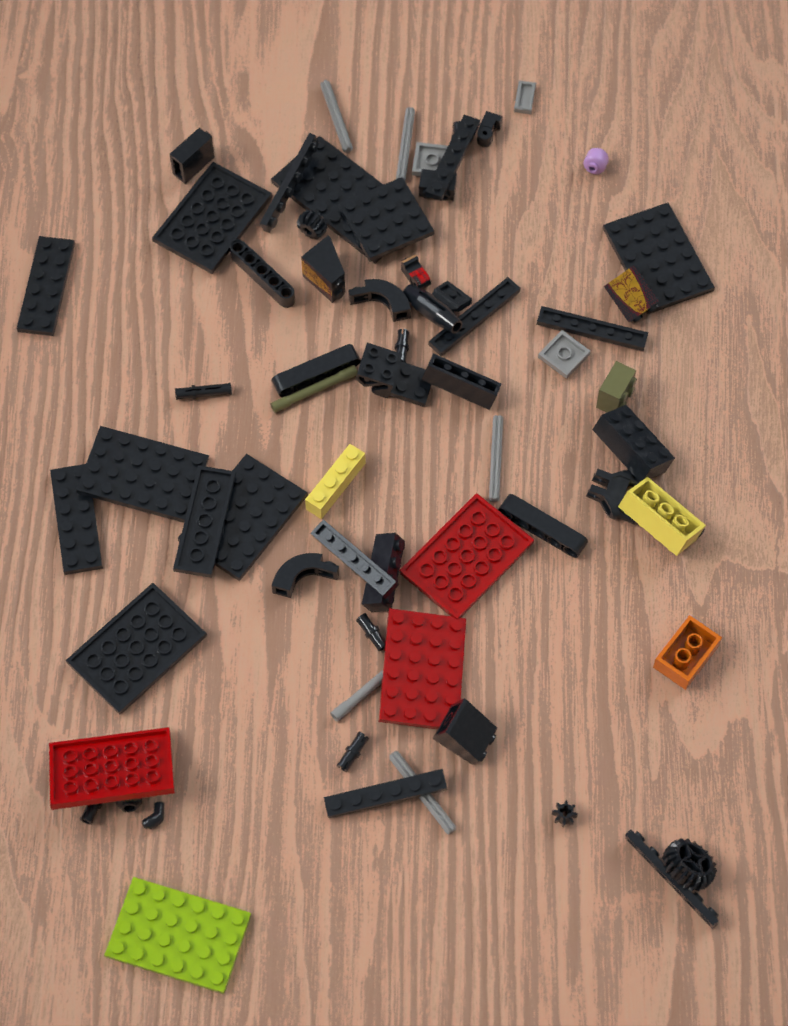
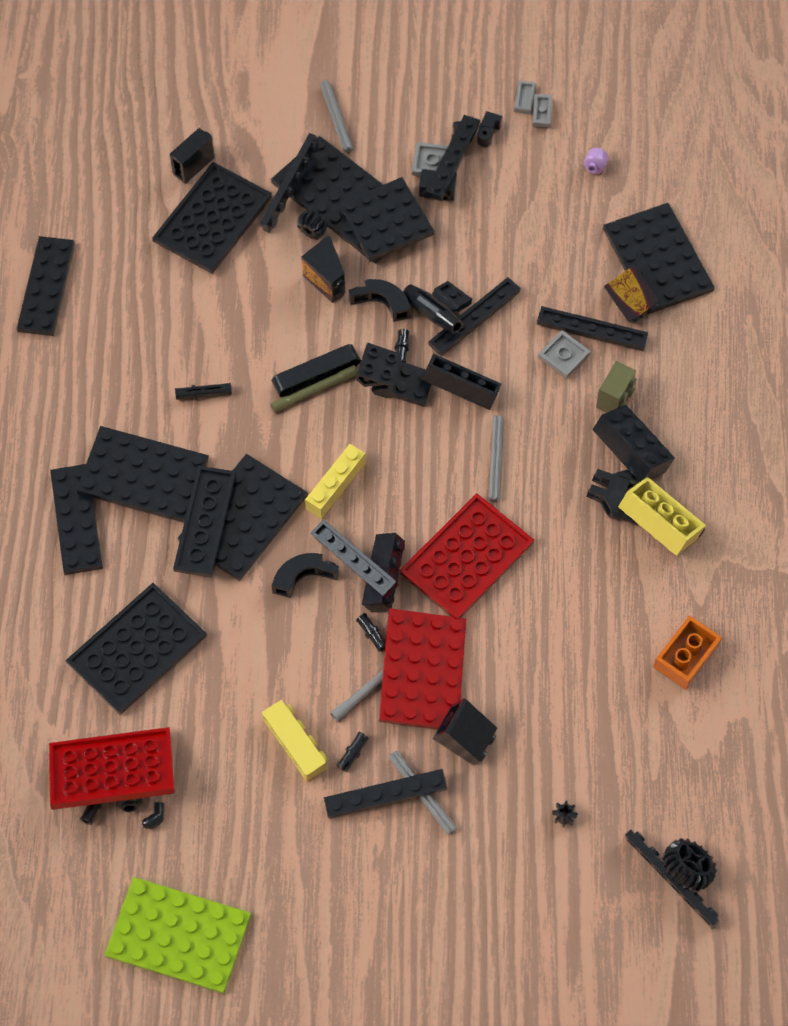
(265, 280): black beam -> none
(294, 740): none -> light yellow brick
(405, 143): light grey axle -> none
(414, 272): leg -> none
(542, 110): none -> light grey plate
(543, 525): black beam -> none

